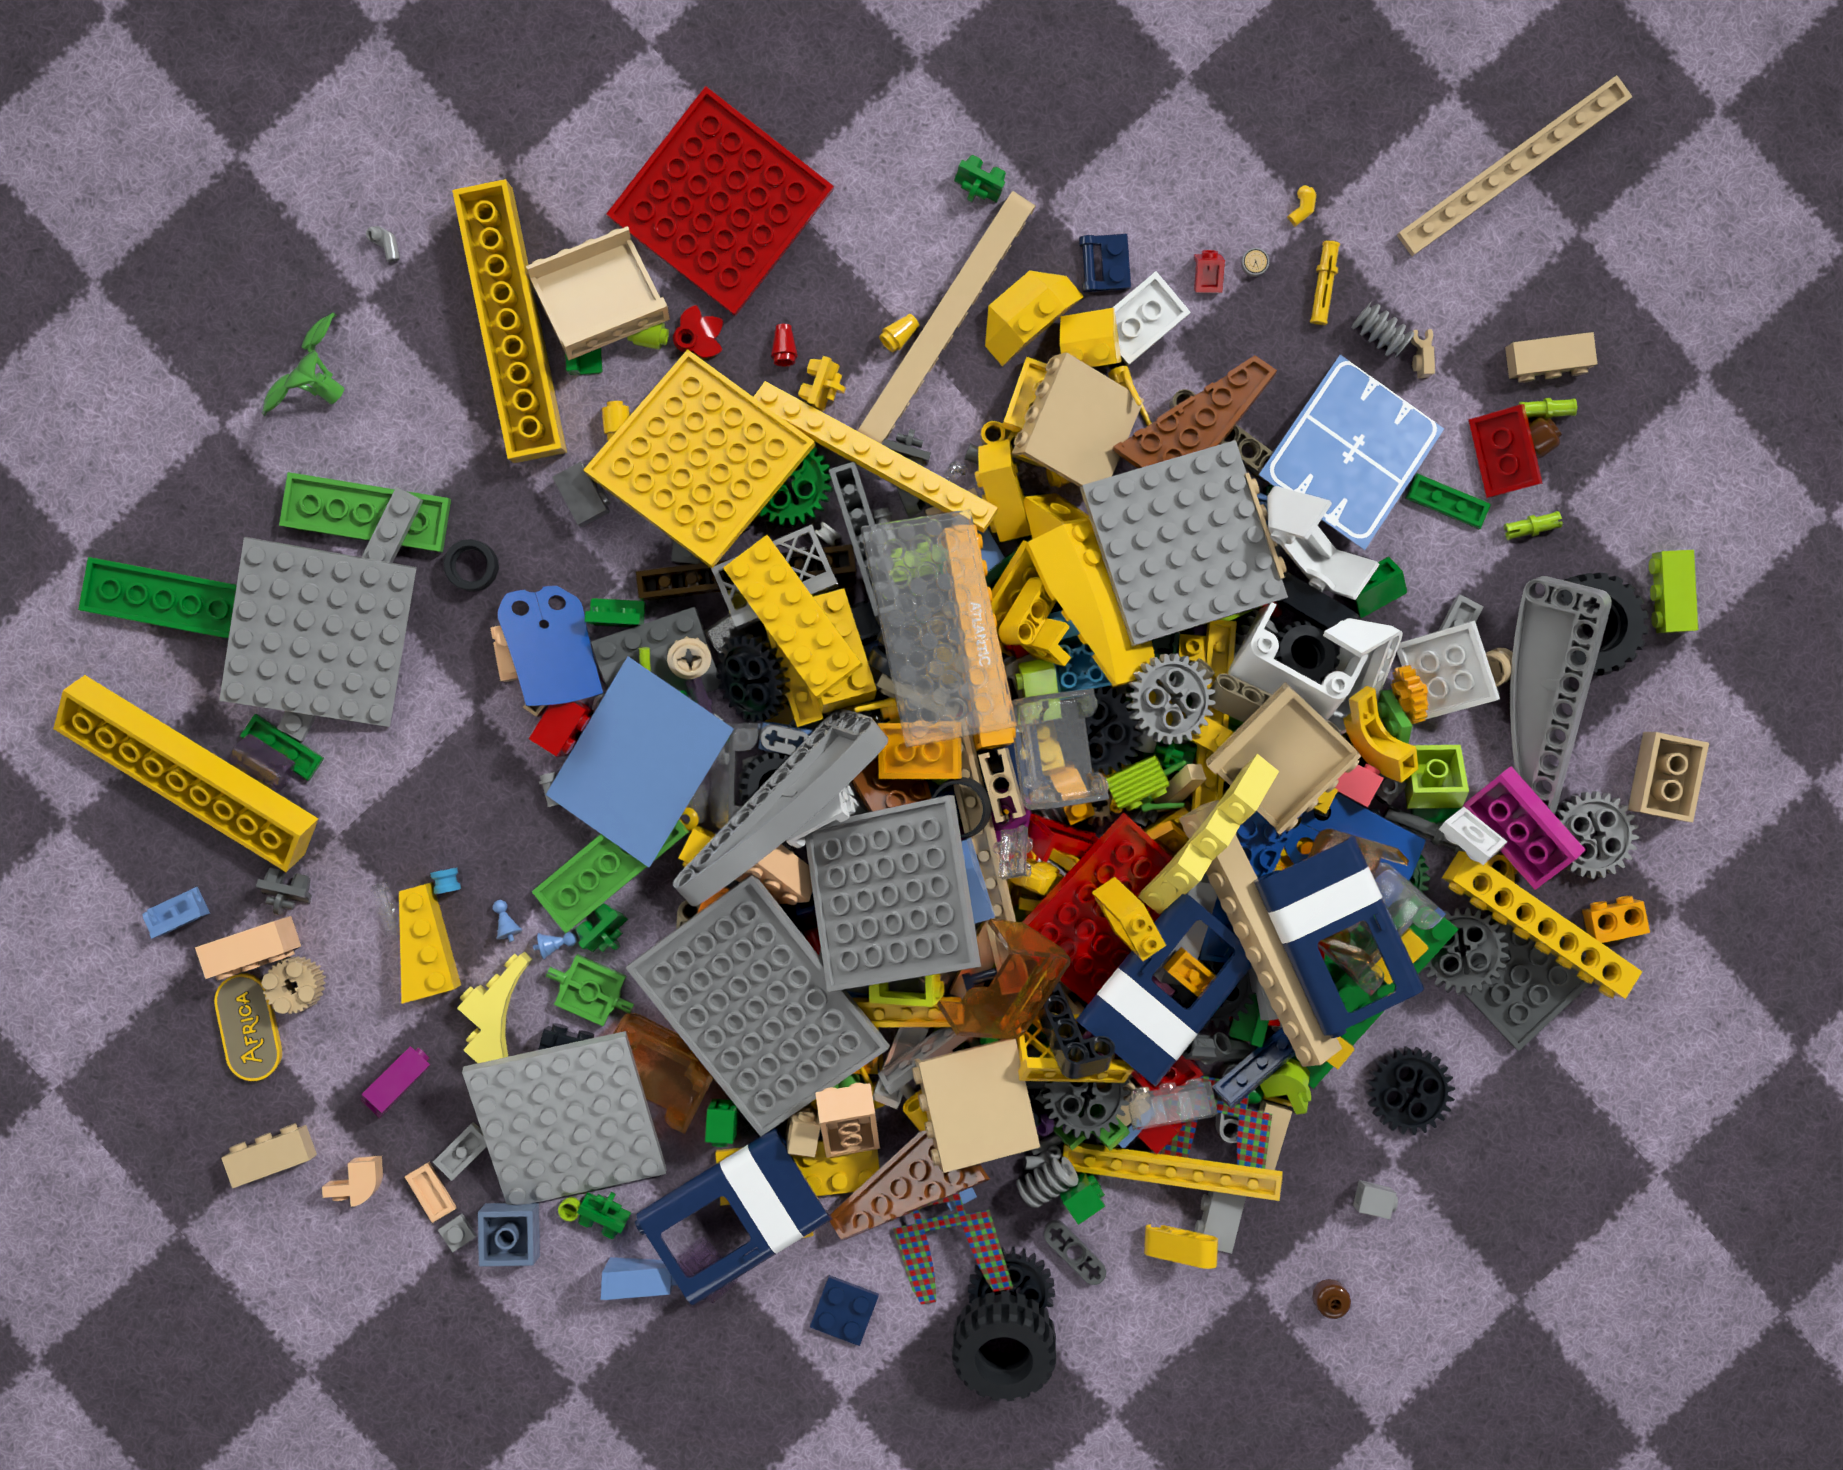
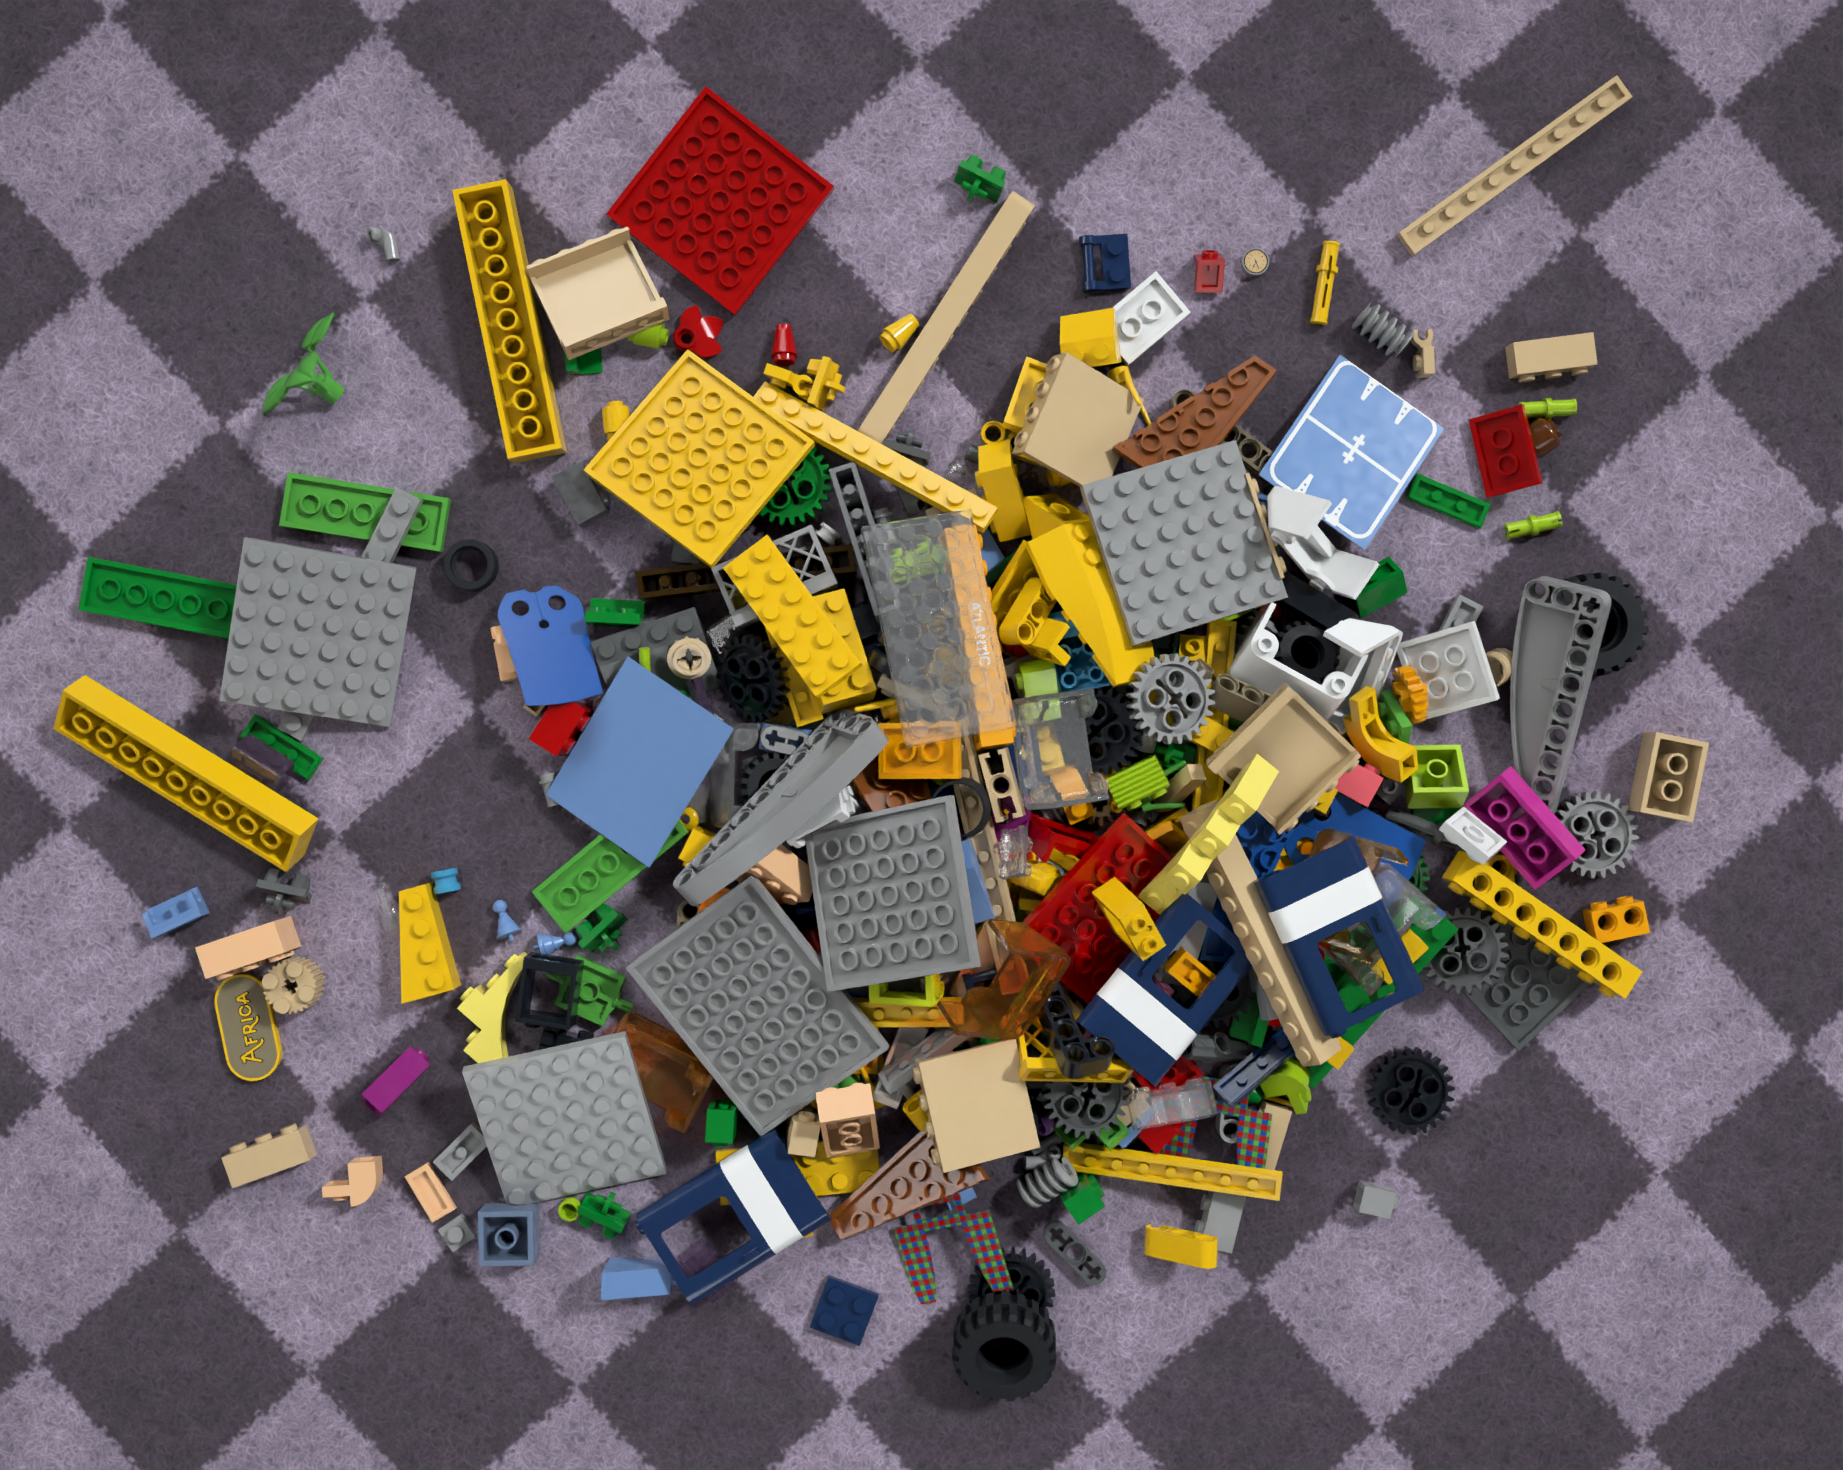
(551, 964): none -> black window
(782, 377): none -> yellow plate
(1026, 312): yellow wedge -> none
(1307, 205): yellow arm -> none
(1331, 1299): reddish brown head -> none
(1674, 591): lime brick -> none

